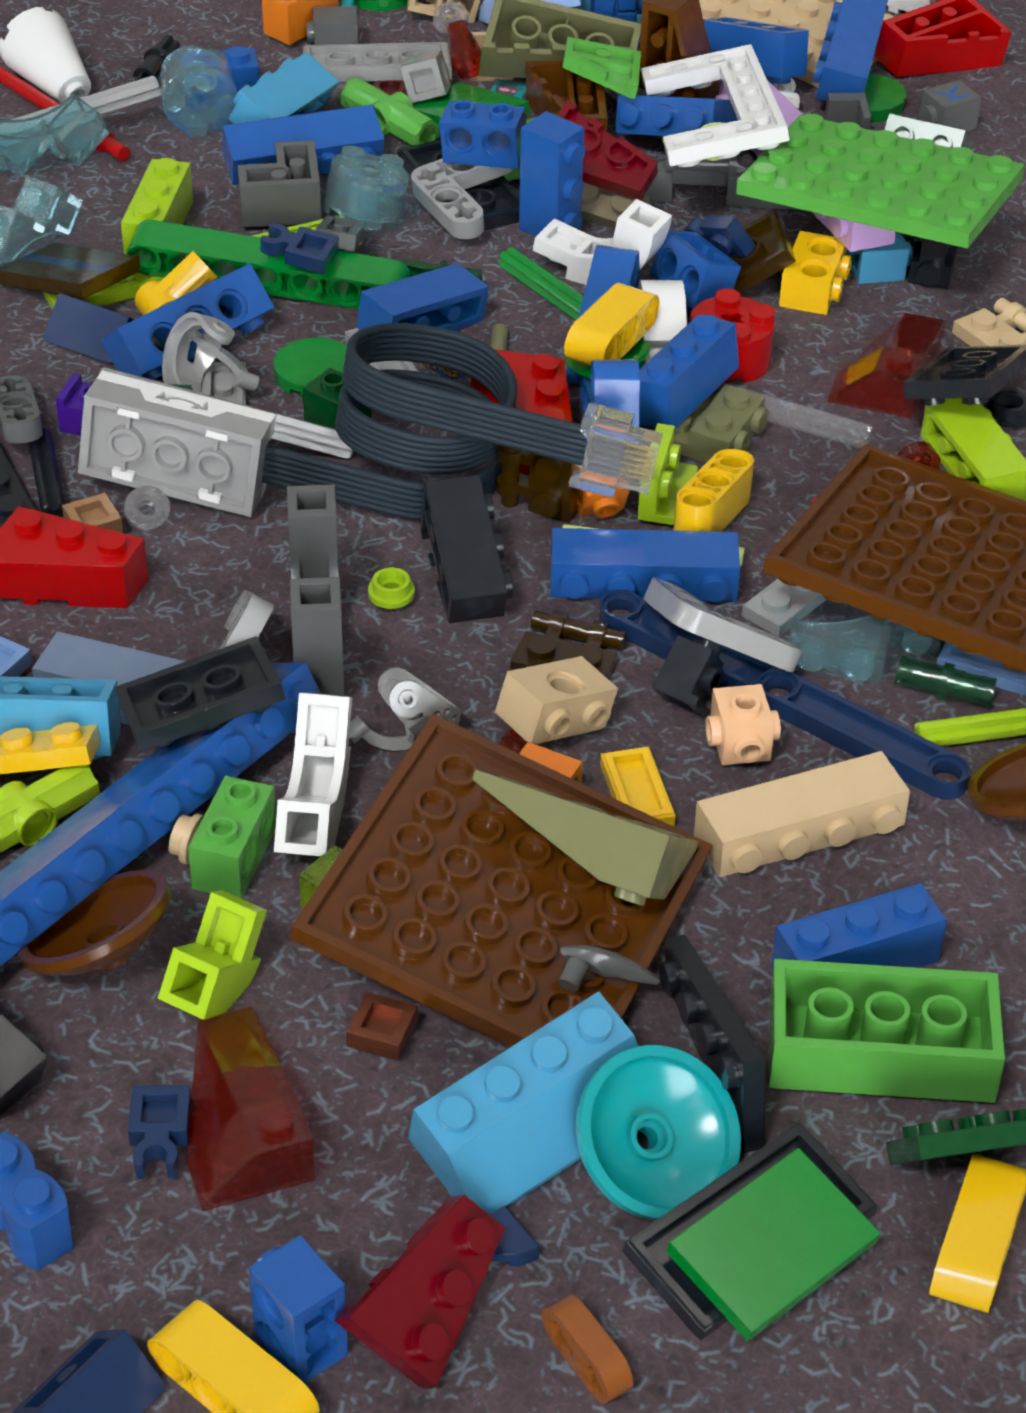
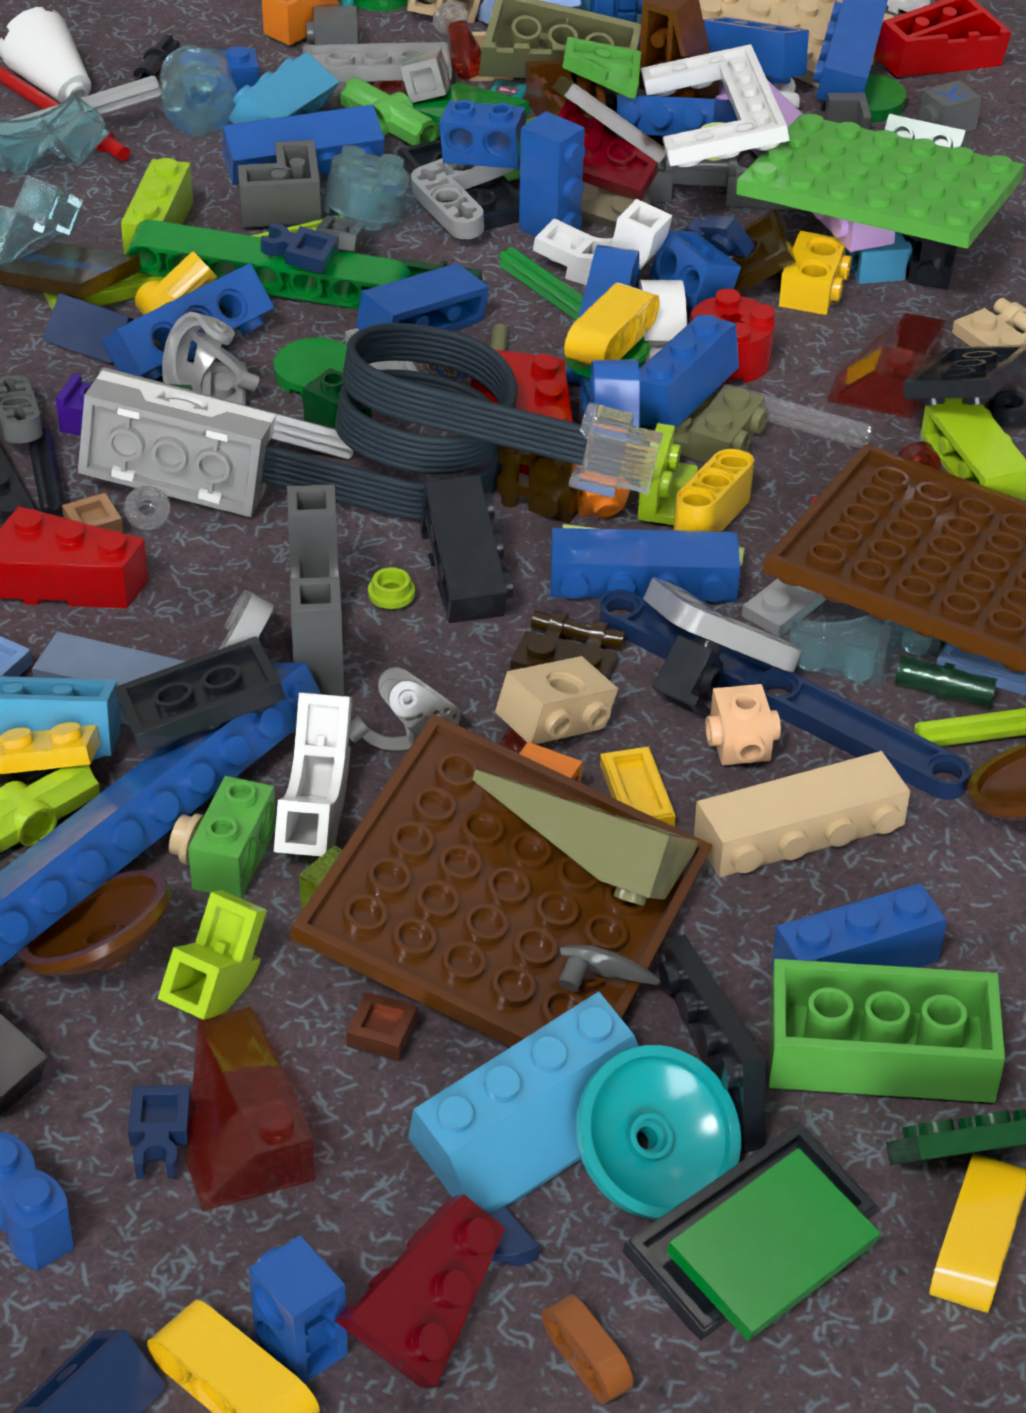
(609, 118): none -> tile

